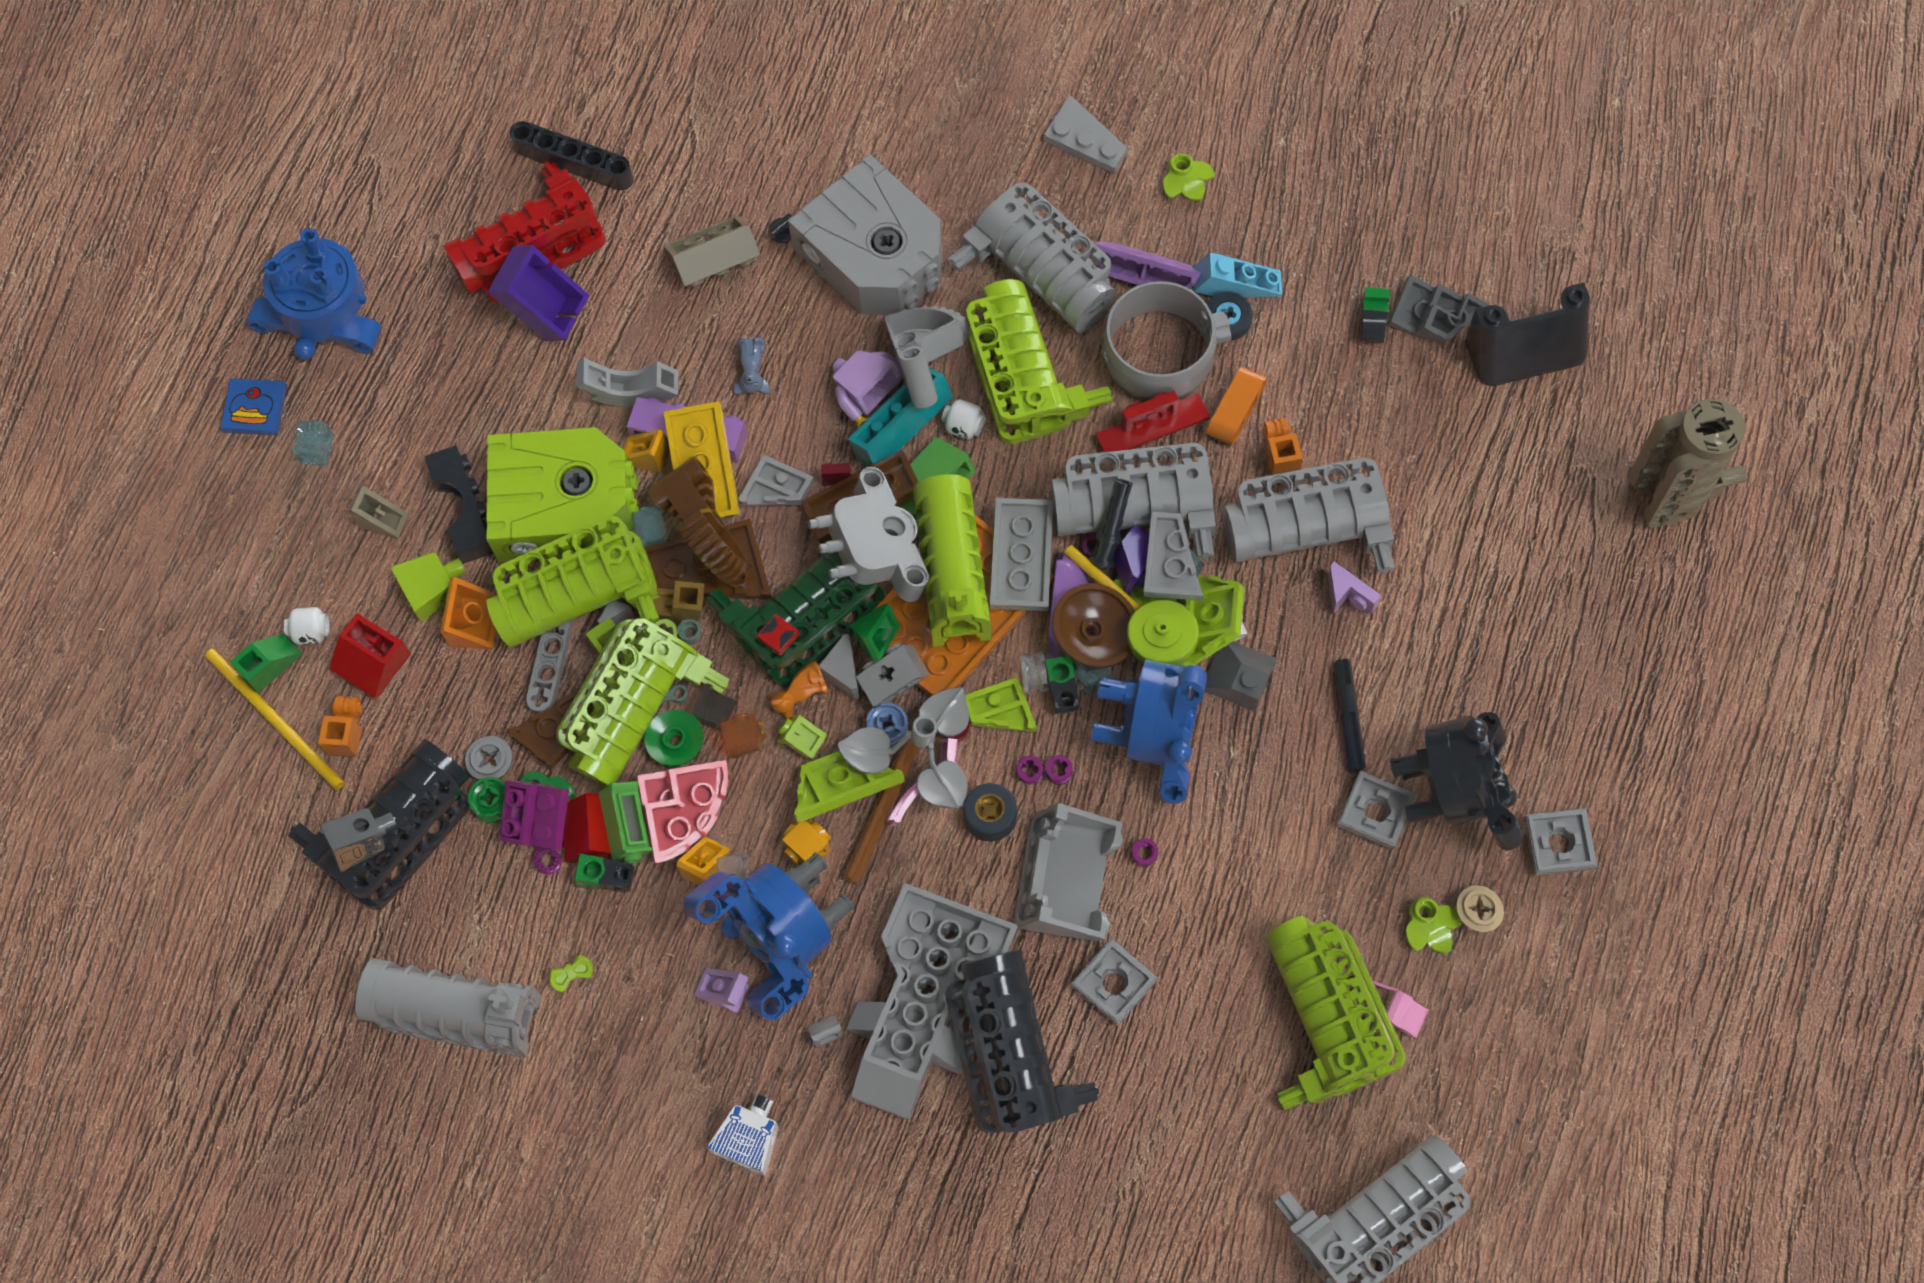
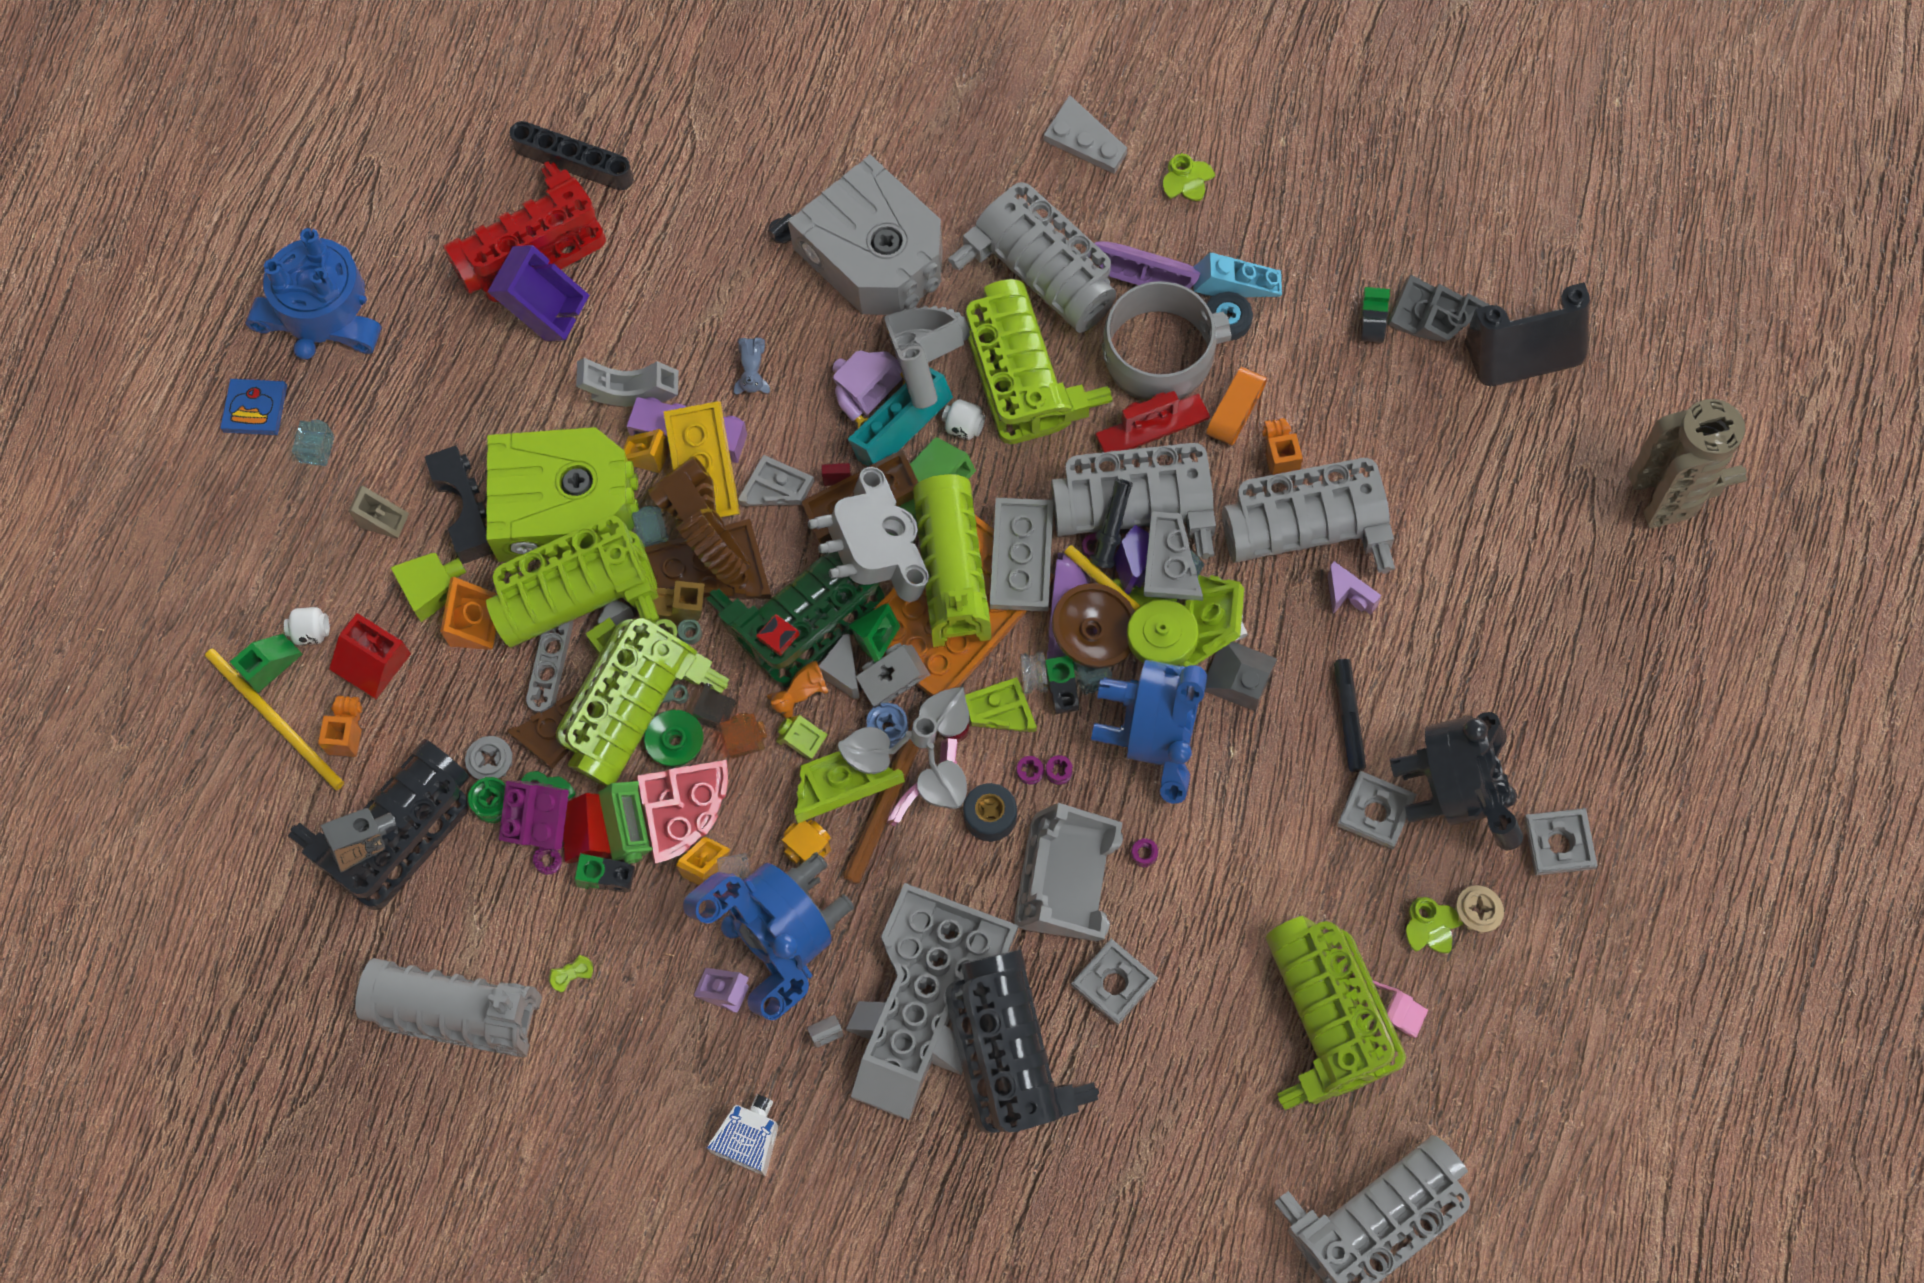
(712, 251): dark tan slope -> none

